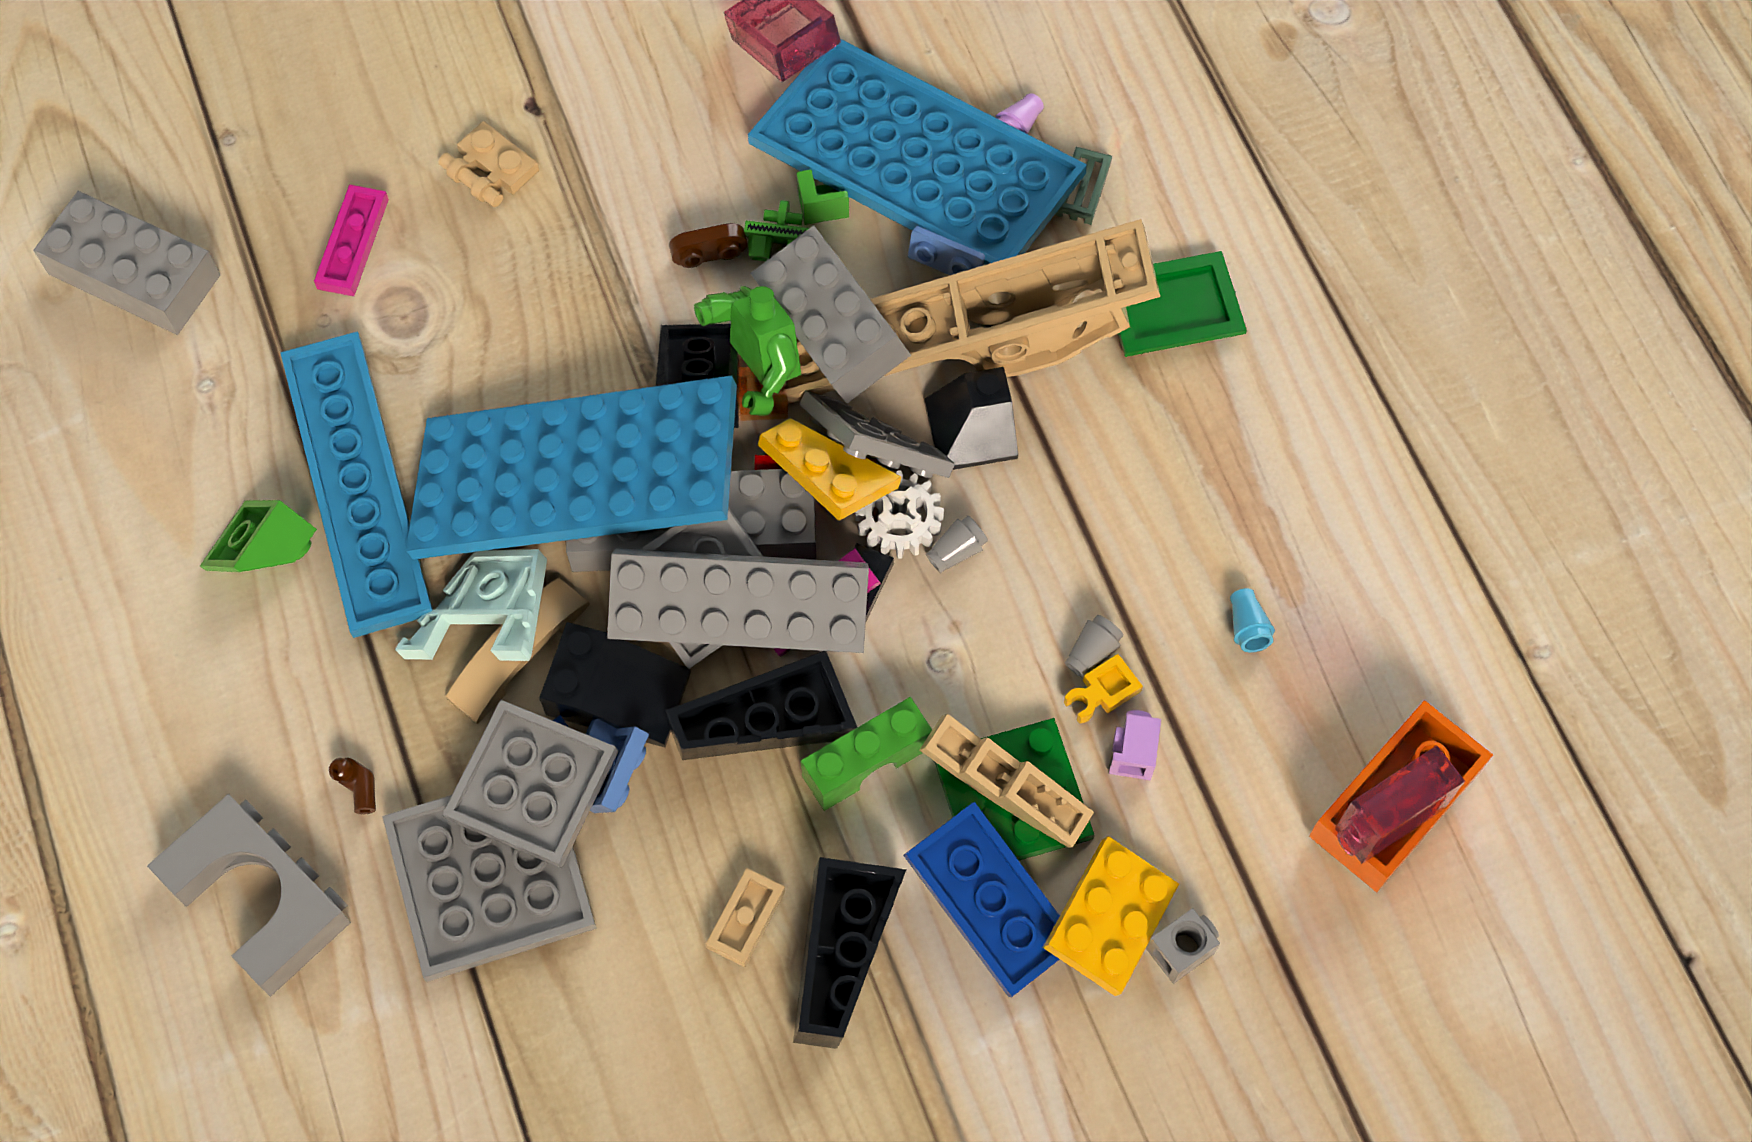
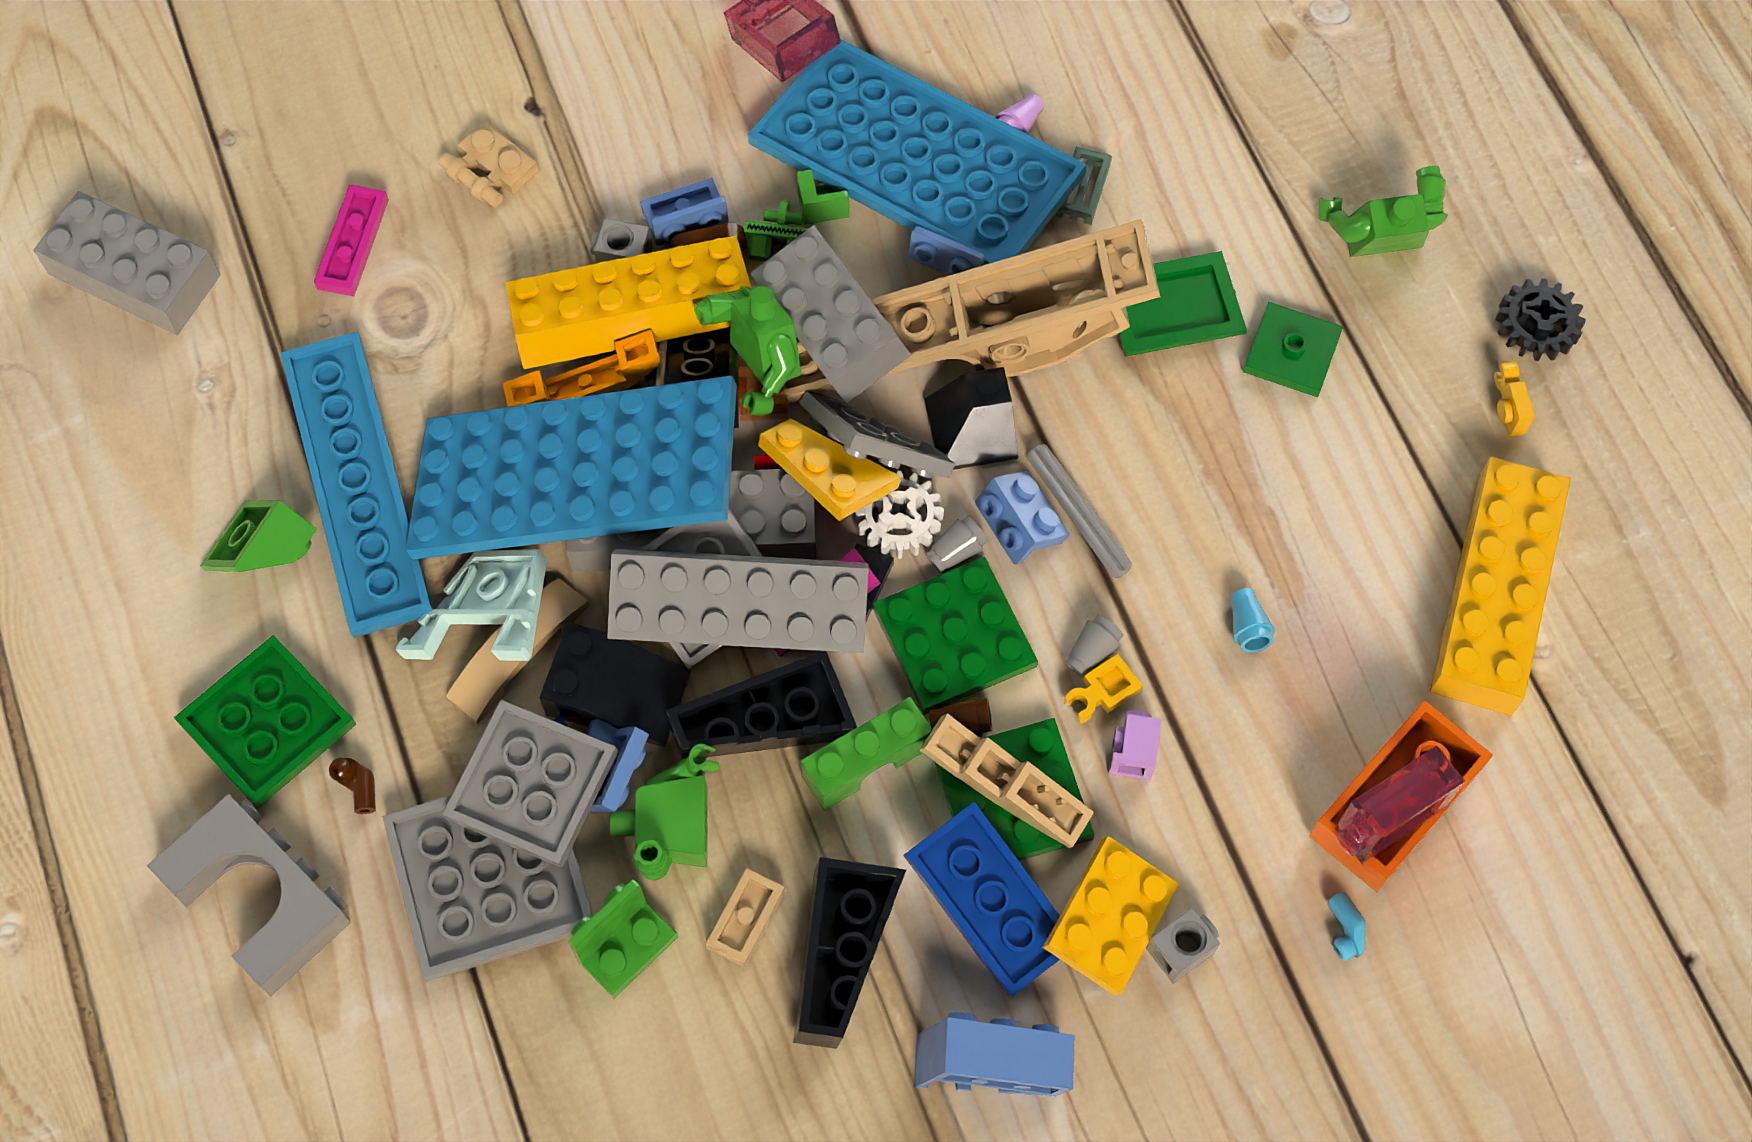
(265, 721): none -> green plate
(597, 304): none -> yellow brick
(618, 233): none -> light grey brick
(620, 938): none -> bright green bracket
(633, 361): none -> light orange slope
(670, 816): none -> bright green torso
(684, 210): none -> medium blue bracket
(954, 635): none -> green plate
(970, 712): none -> reddish brown cone
(995, 1056): none -> medium blue wedge
(1020, 515): none -> medium blue bracket
(1079, 511): none -> light grey axle
(1293, 349): none -> green plate
(1353, 927): none -> medium azure arm
(1390, 222): none -> bright green torso
(1501, 586): none -> yellow brick
(1515, 405): none -> yellow plate
(1540, 319): none -> black gear

